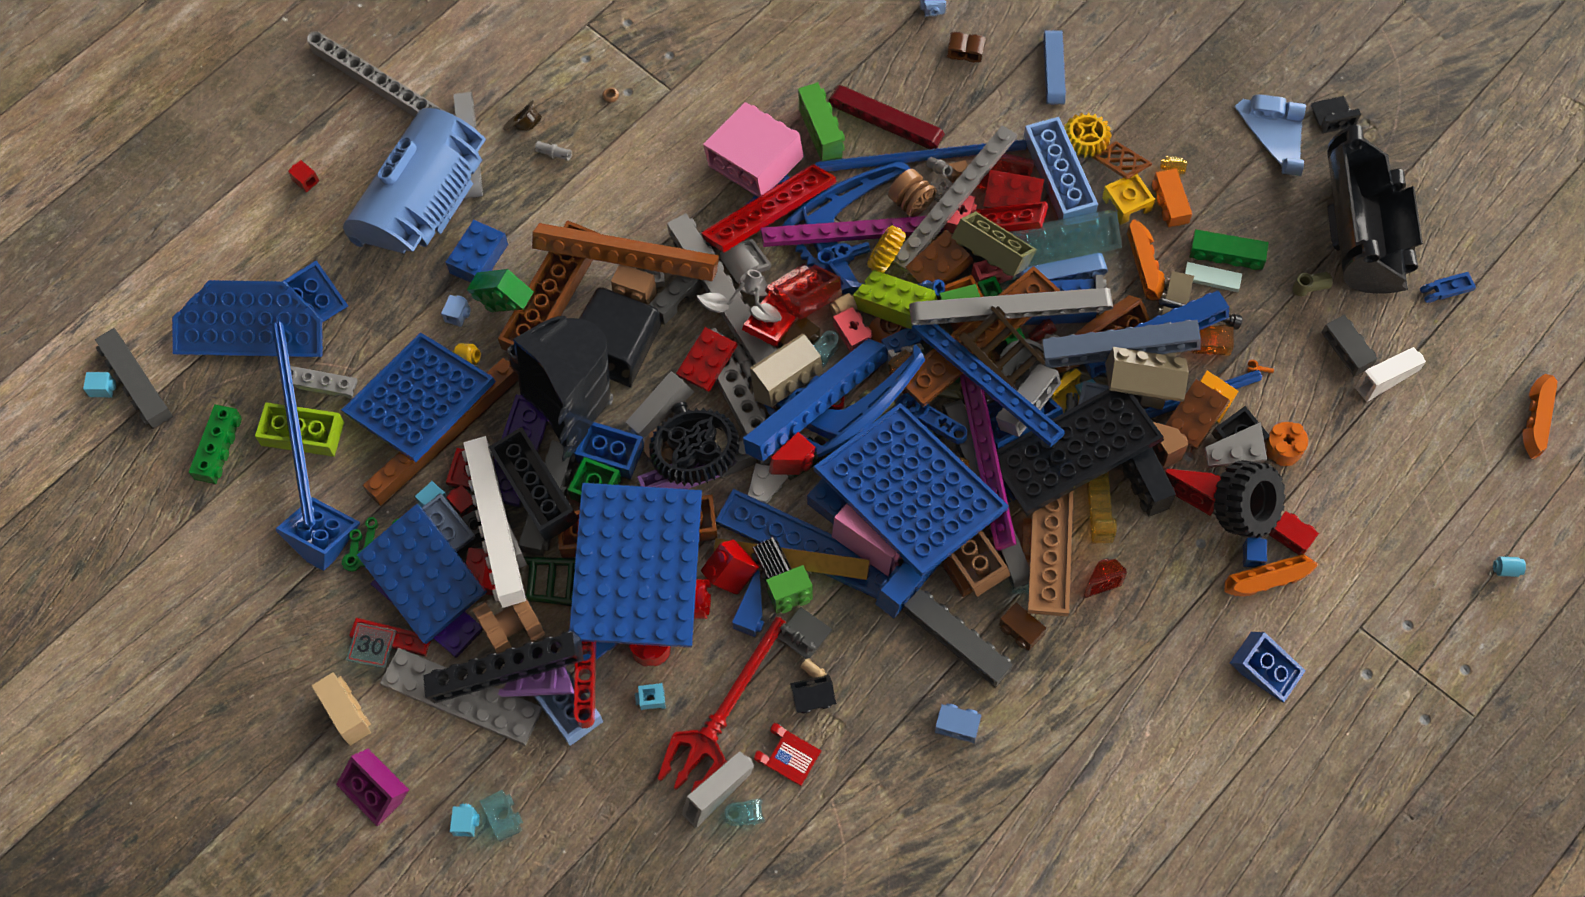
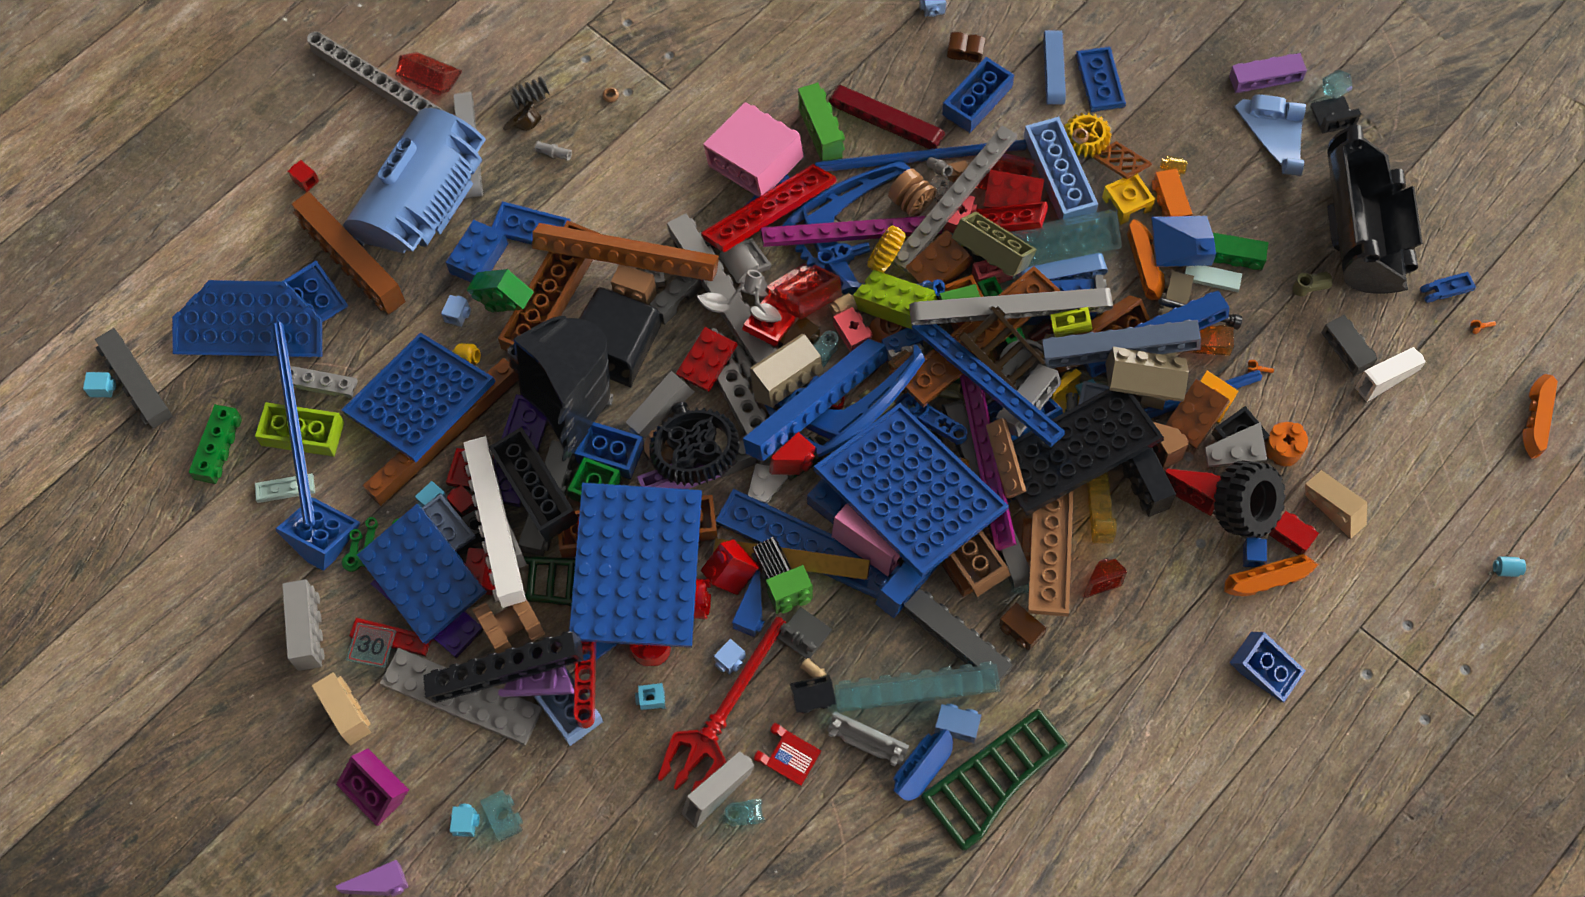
(280, 488): none -> light aqua tile
(302, 625): none -> light grey brick
(348, 253): none -> dark orange brick
(381, 881): none -> medium lavender slope
(427, 72): none -> clear red slope
(520, 222): none -> blue tile
(529, 92): none -> dark grey piece
(729, 657): none -> light blue brick
(867, 739): none -> light grey piece
(917, 687): none -> clear light blue brick
(923, 764): none -> blue brick
(978, 94): none -> blue brick
(1004, 797): none -> dark green bar
(1006, 458): none -> medium nougat plate
(1071, 322): none -> neon yellow brick
(1082, 131): none -> medium nougat piece
(1100, 79): none -> blue tile
(1183, 241): none -> blue slope
(1267, 72): none -> medium lavender brick
(1337, 84): none -> clear light blue brick
(1337, 503): none -> tan wedge
(1480, 325): none -> orange hand

